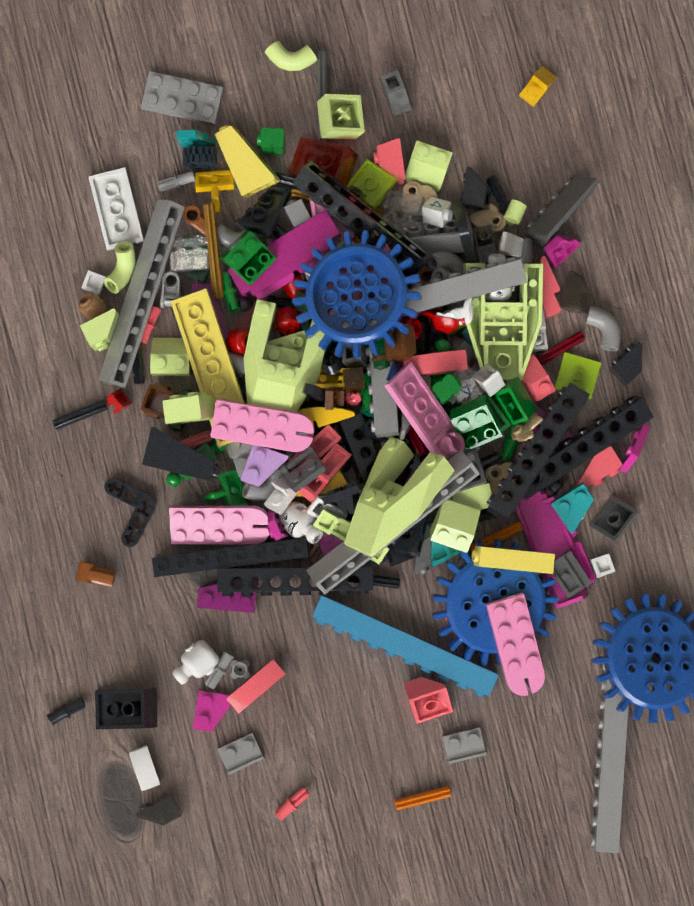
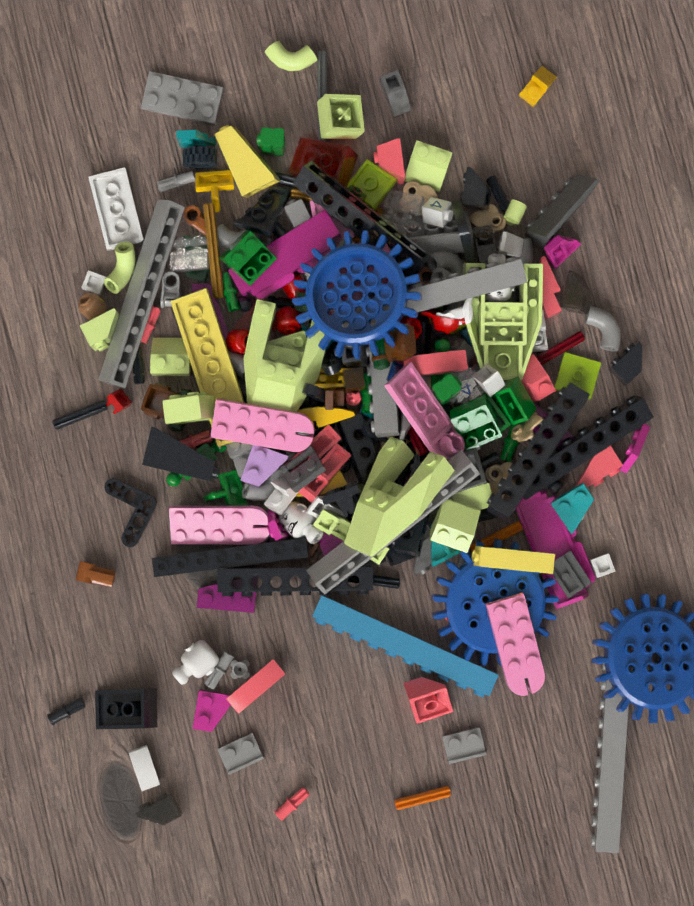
(614, 519): dark grey slope -> none

